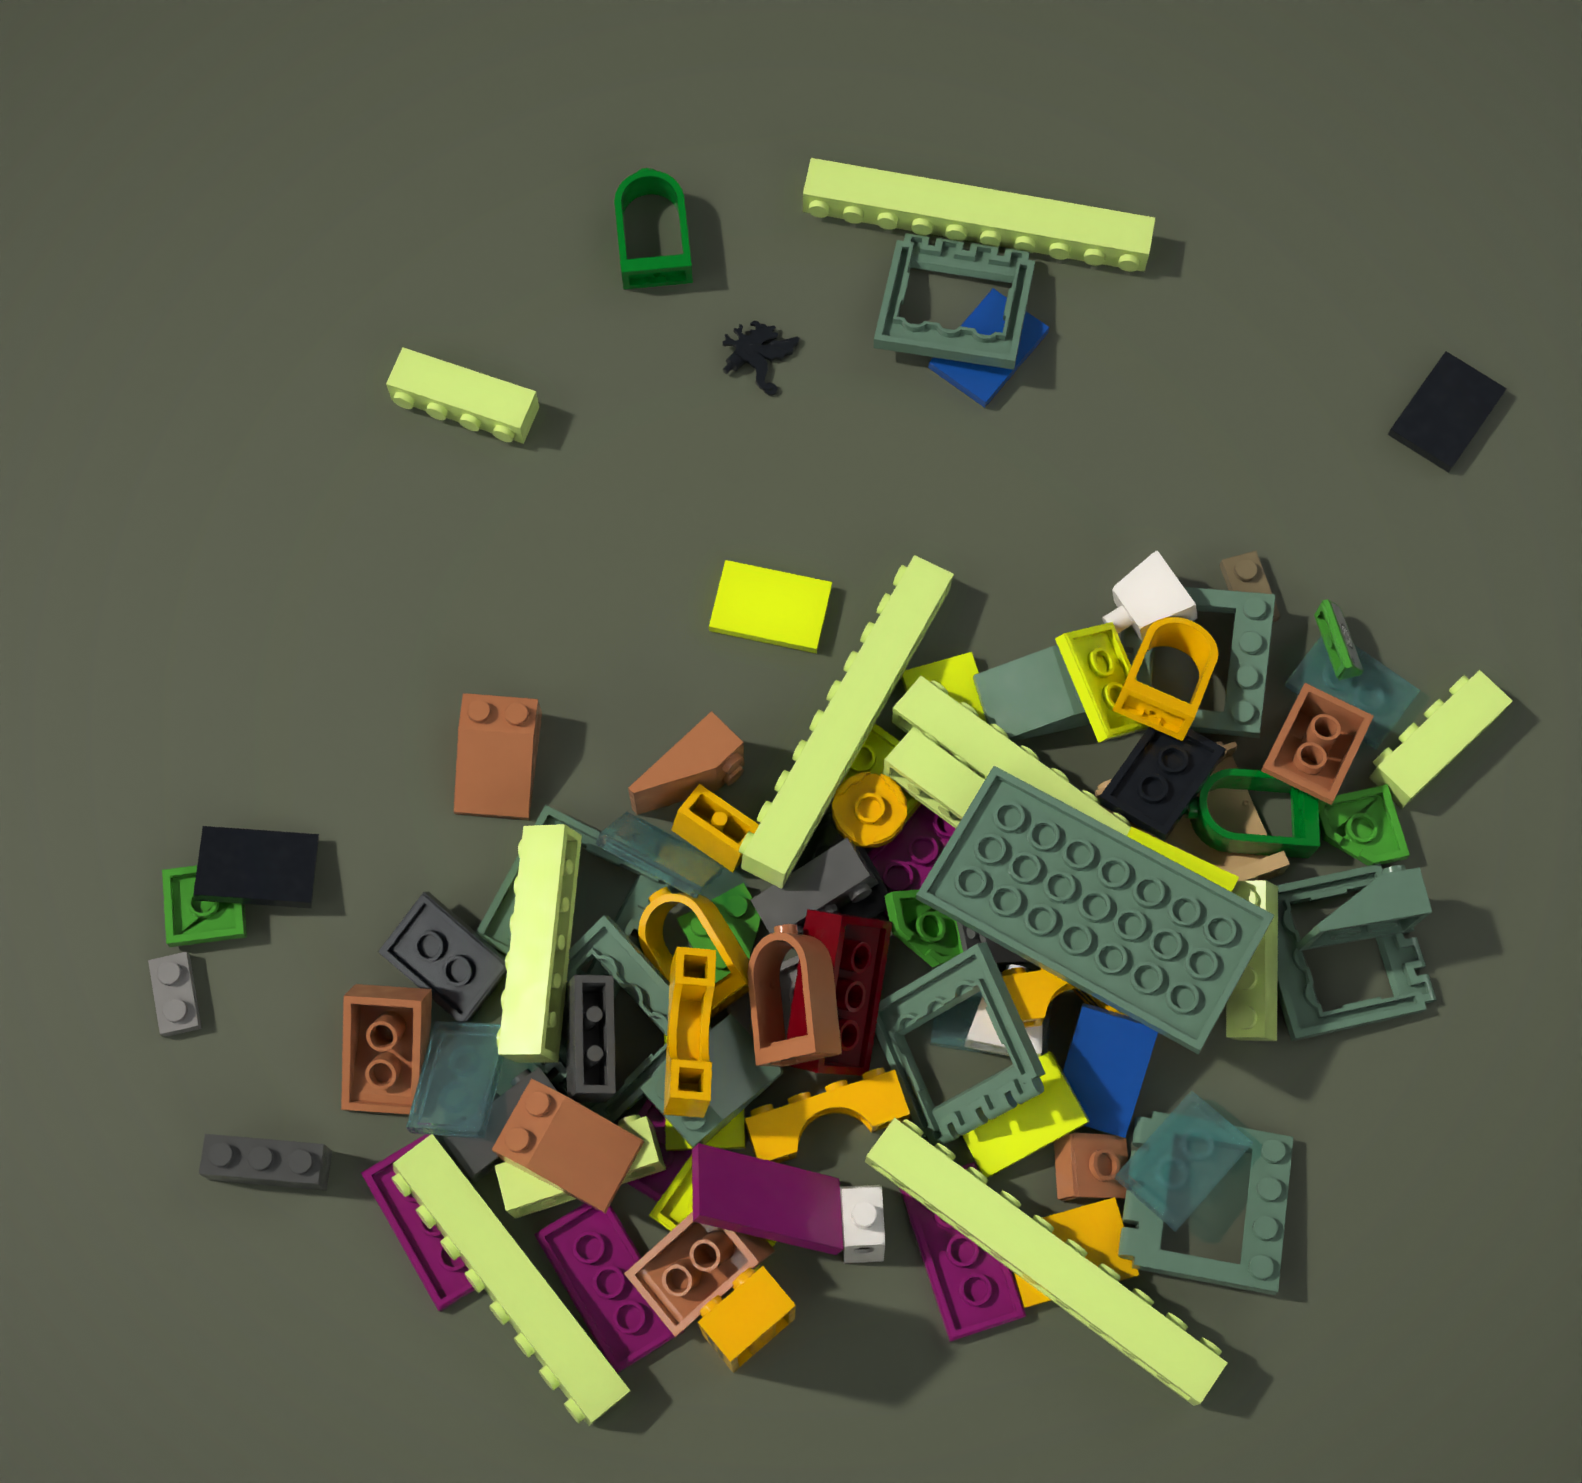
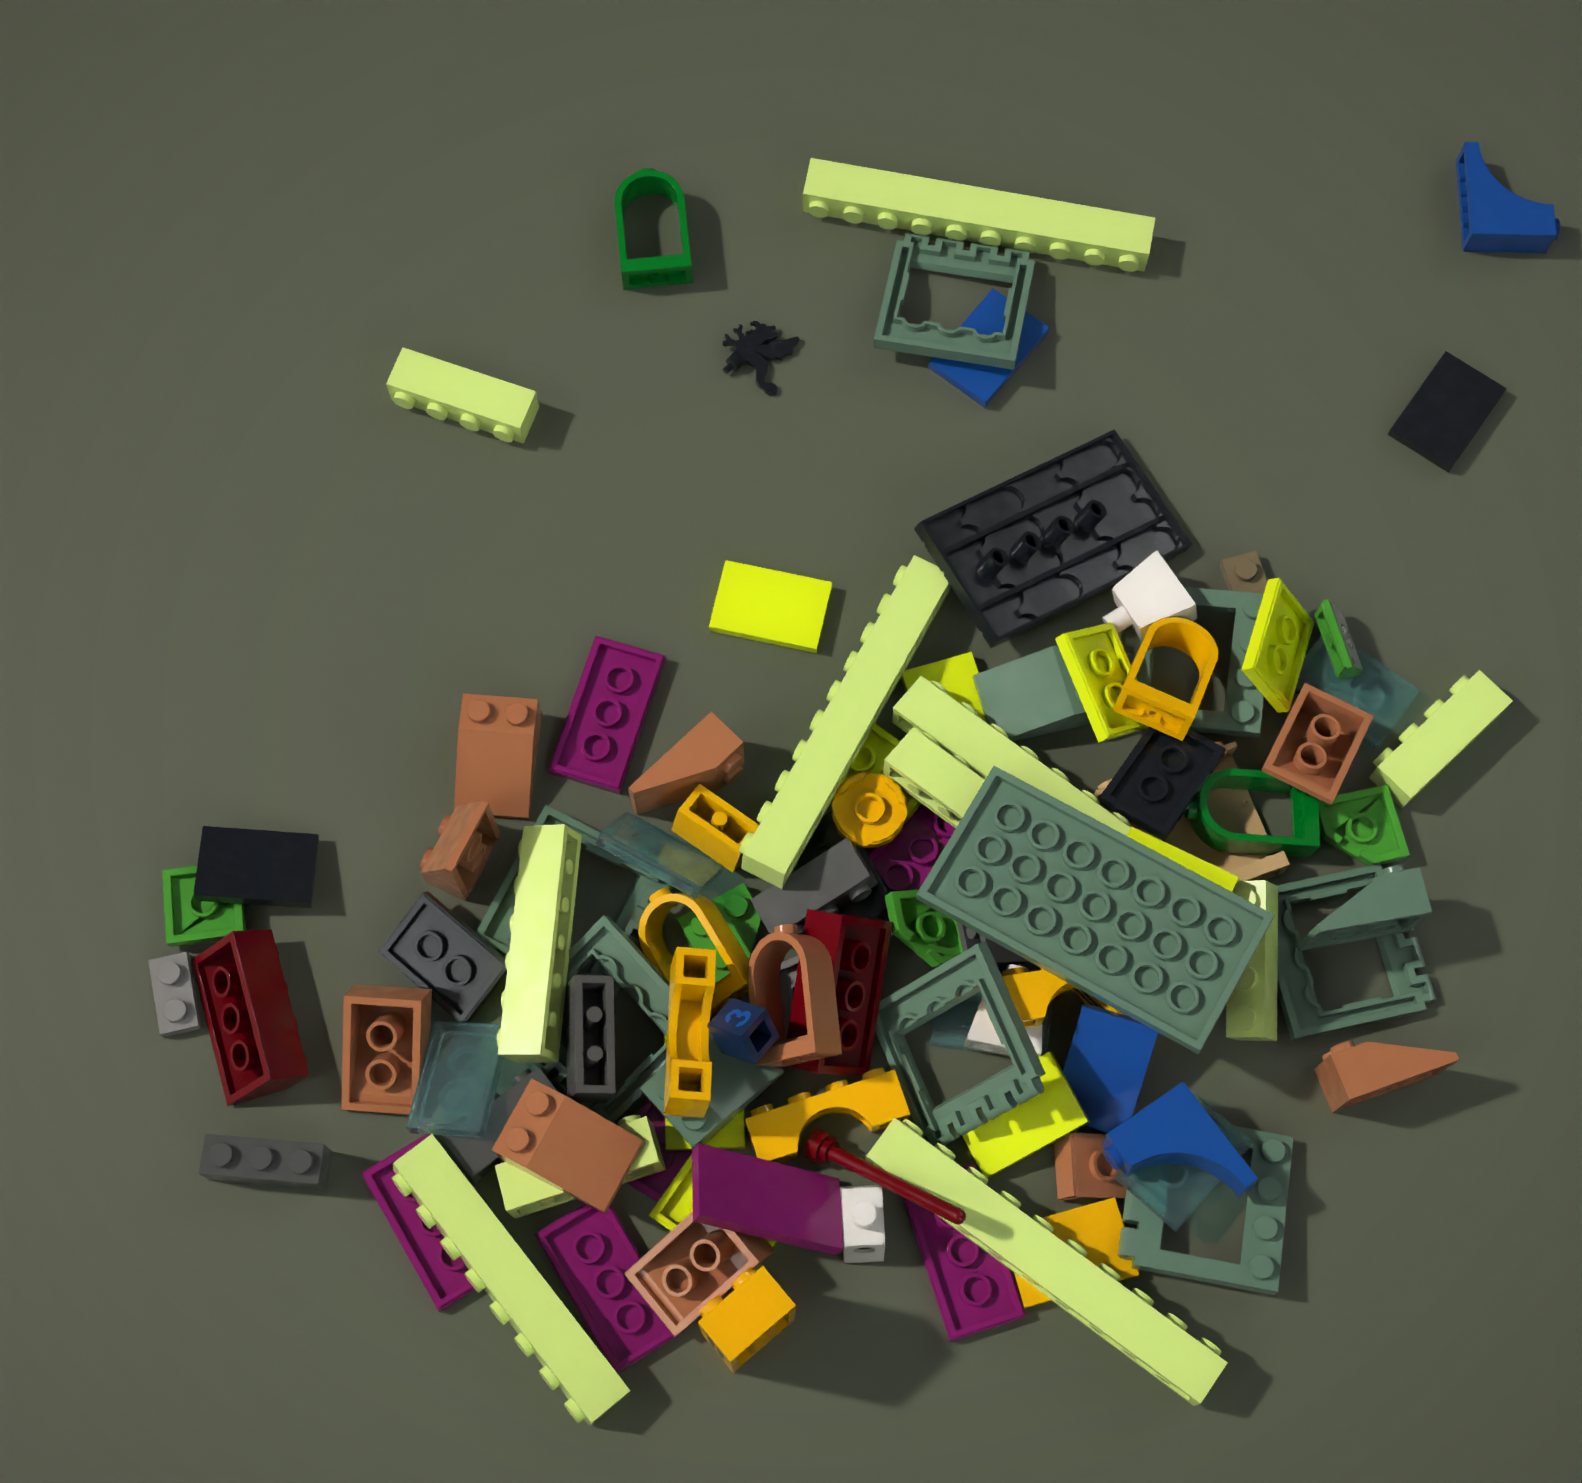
(249, 1016): none -> dark red slope
(462, 849): none -> nougat slope
(607, 715): none -> magenta tile
(743, 1030): none -> dark blue brick
(824, 1148): none -> dark red piece
(1051, 537): none -> black piece
(1177, 1132): none -> blue arch
(1278, 645): none -> neon yellow tile
(1373, 1069): none -> nougat slope
(1496, 217): none -> blue arch

